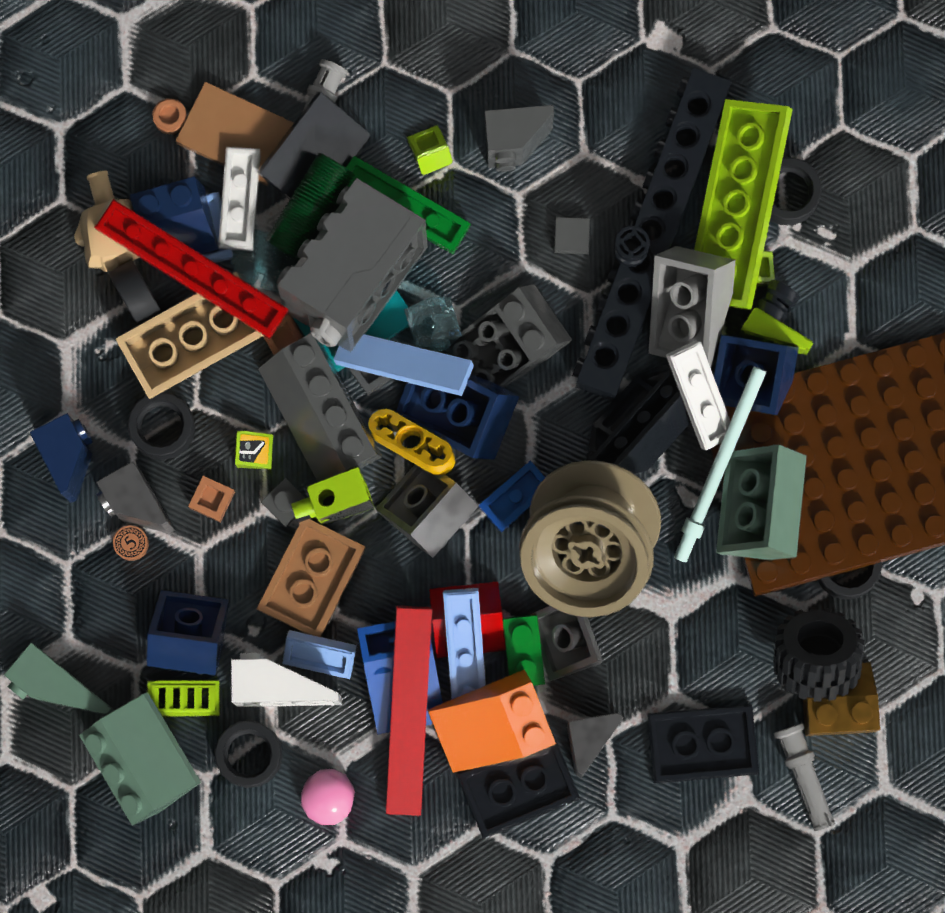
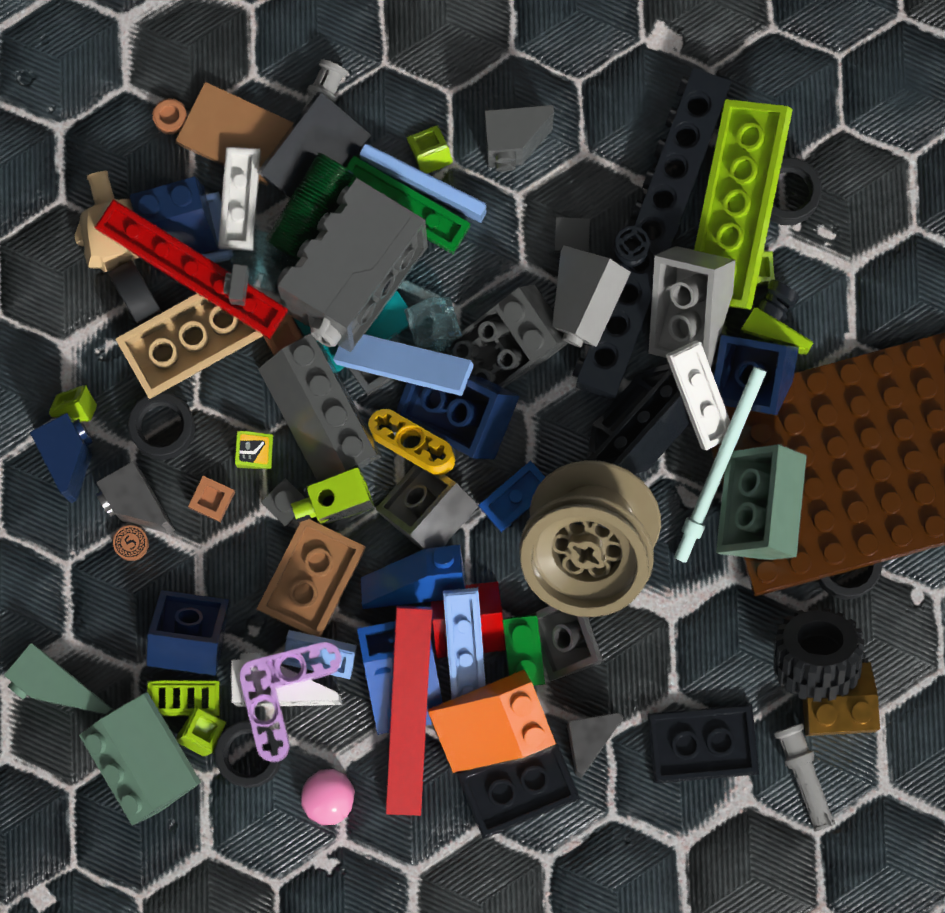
(75, 402): none -> lime slope
(201, 732): none -> lime slope
(237, 284): none -> dark grey plate
(275, 679): none -> lavender beam
(415, 578): none -> blue slope
(424, 183): none -> light blue tile
(586, 295): none -> light grey slope

